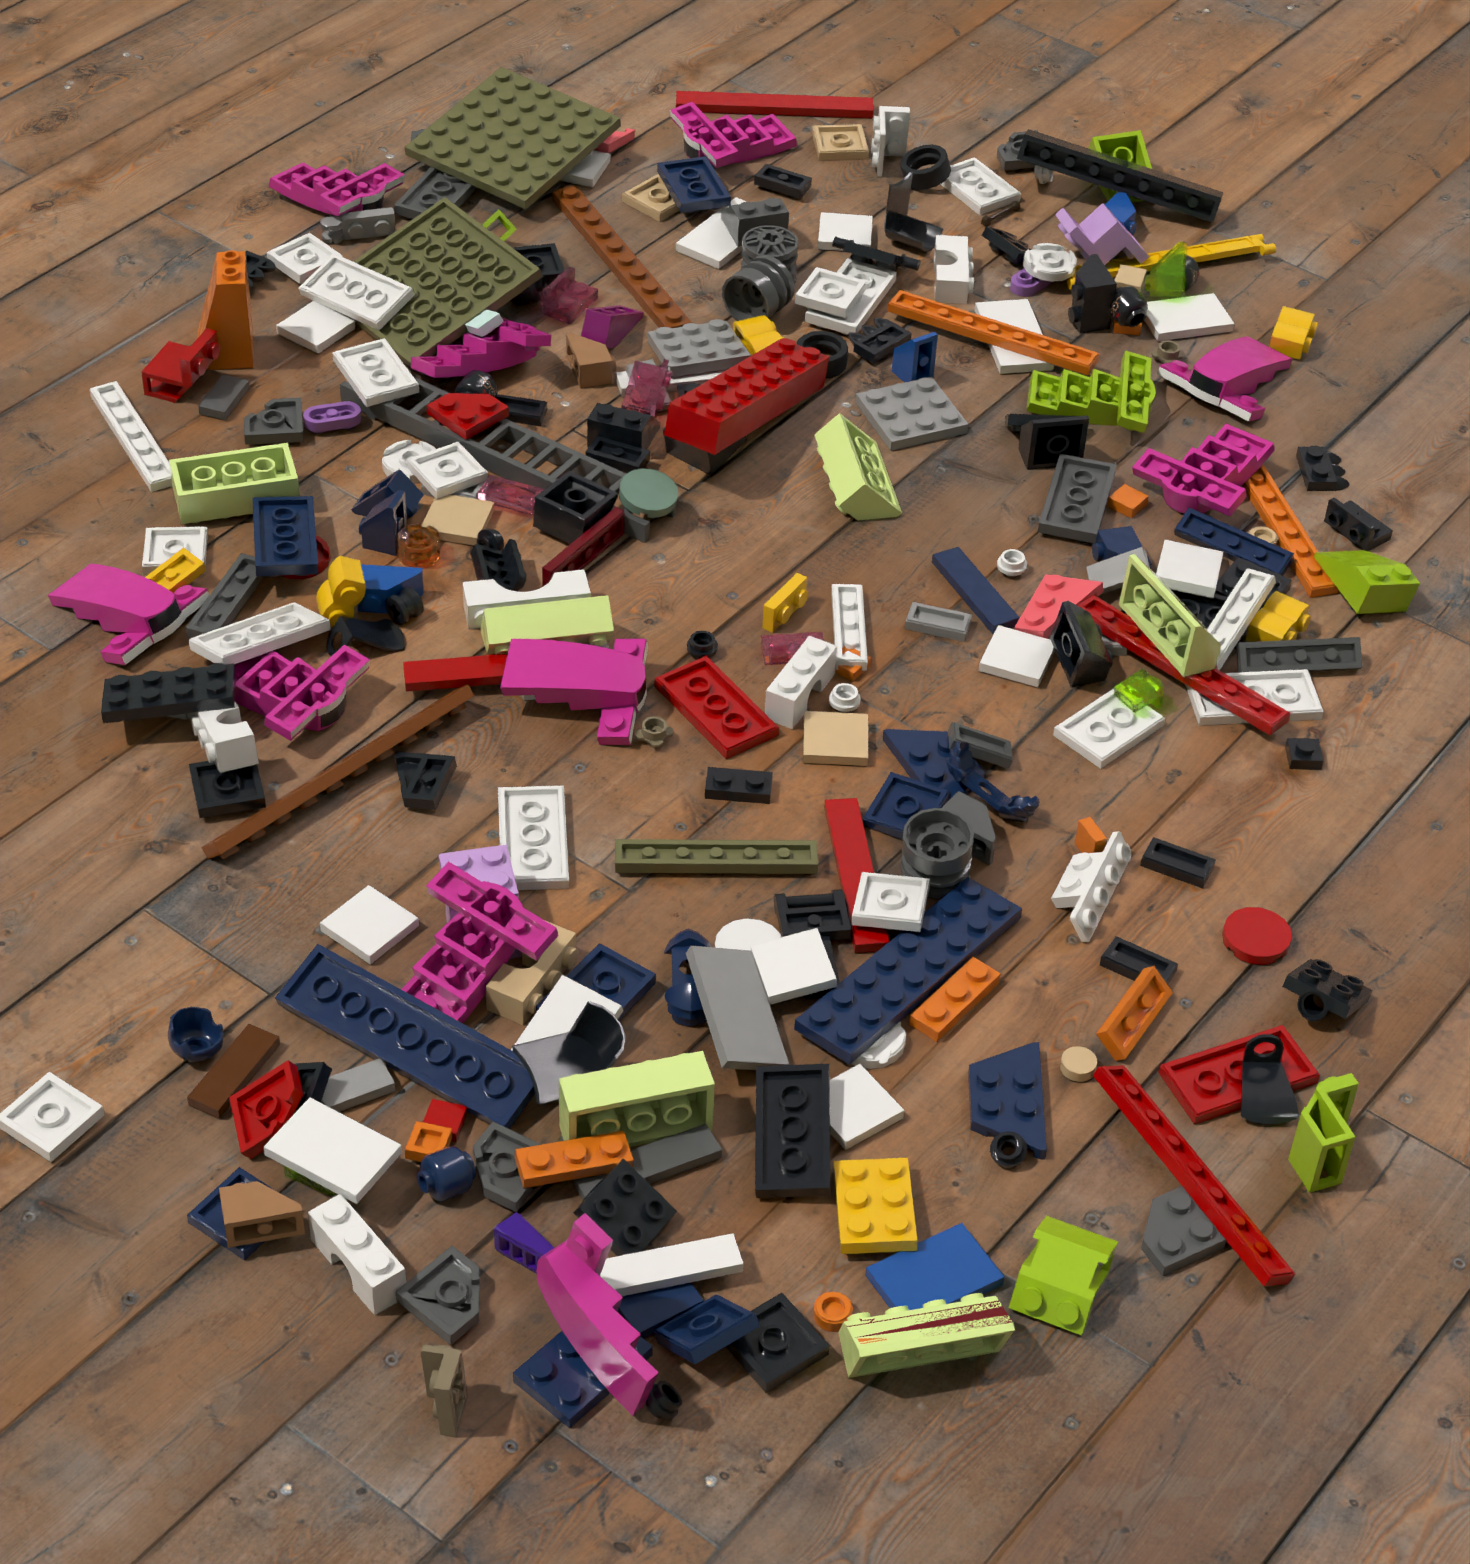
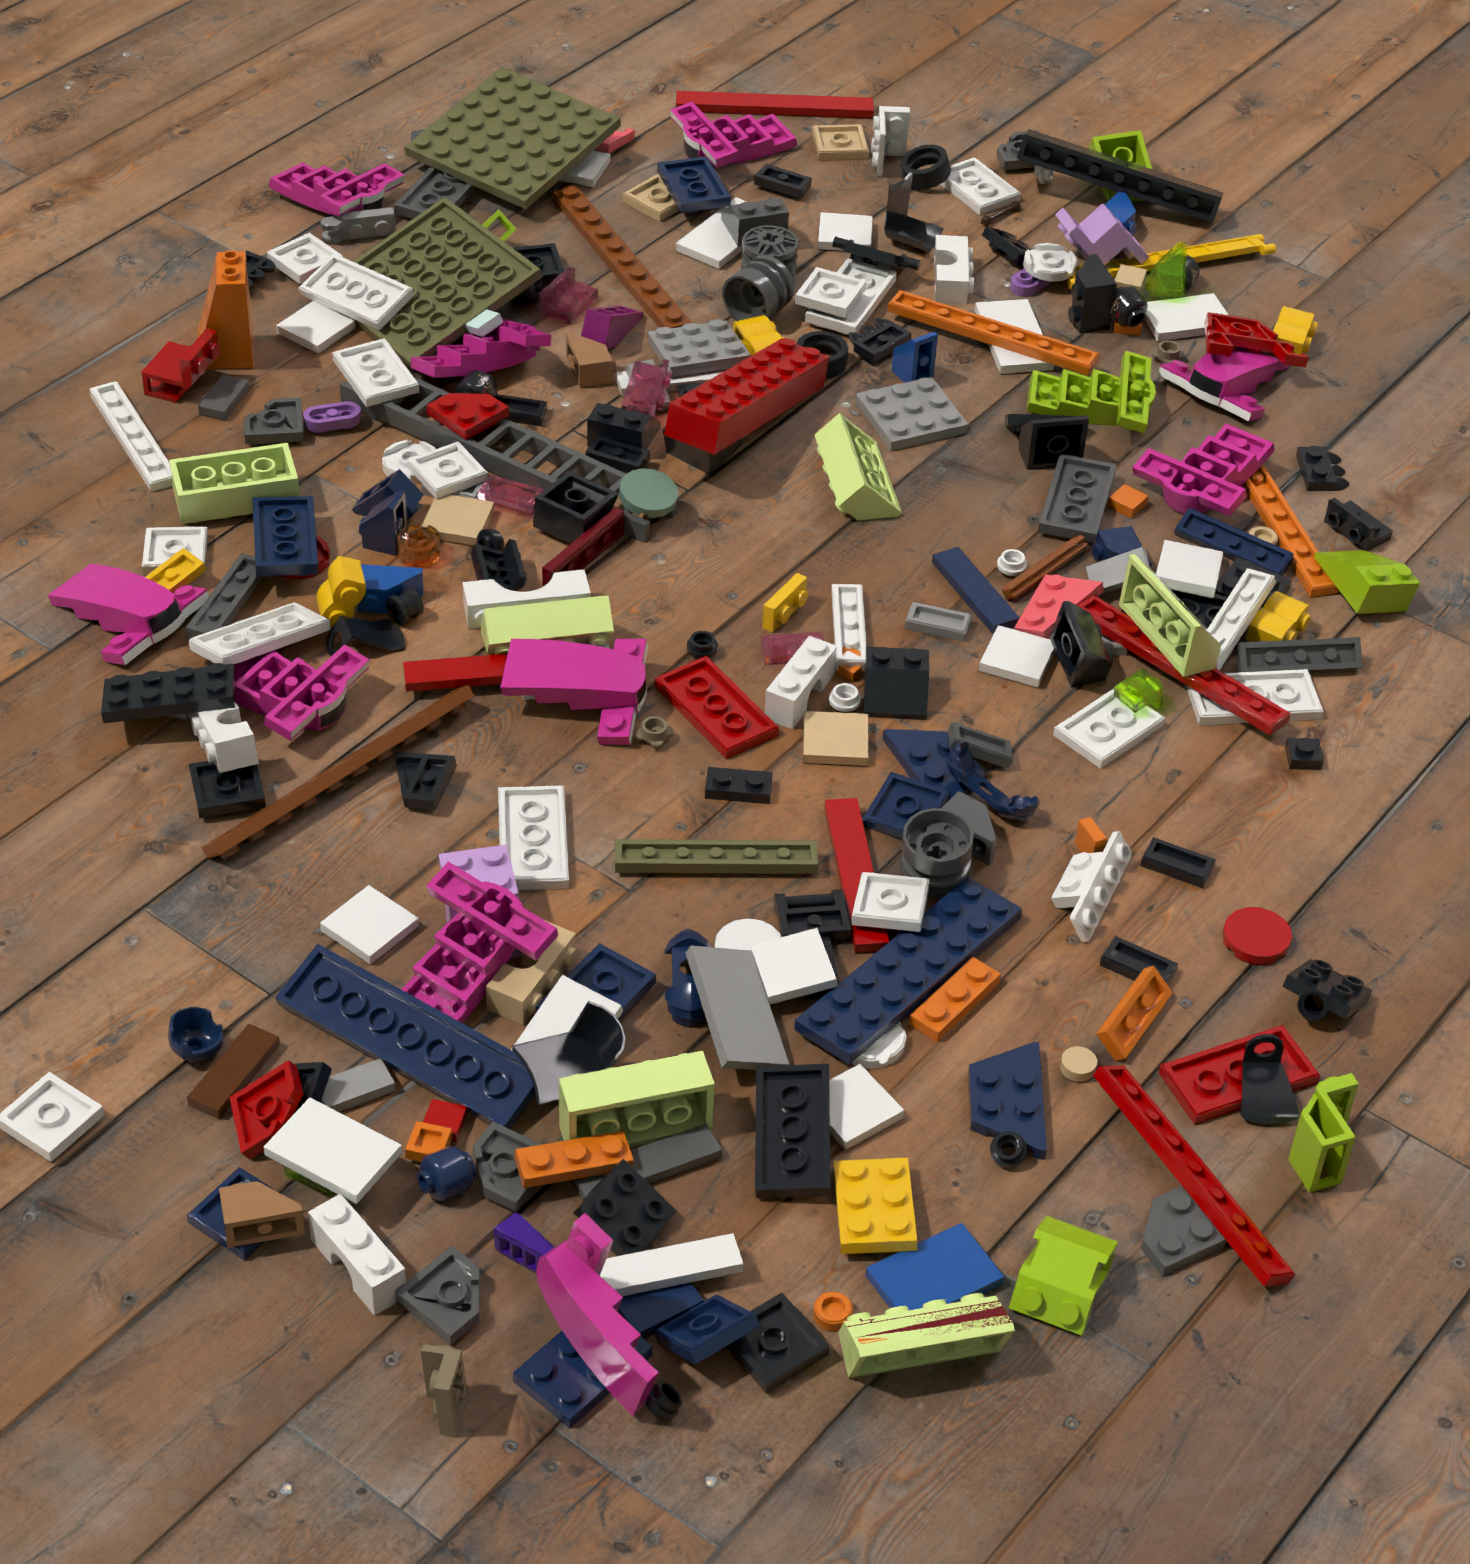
(896, 683): none -> black slope
(1045, 566): none -> dark orange axle
(1228, 332): none -> red wing

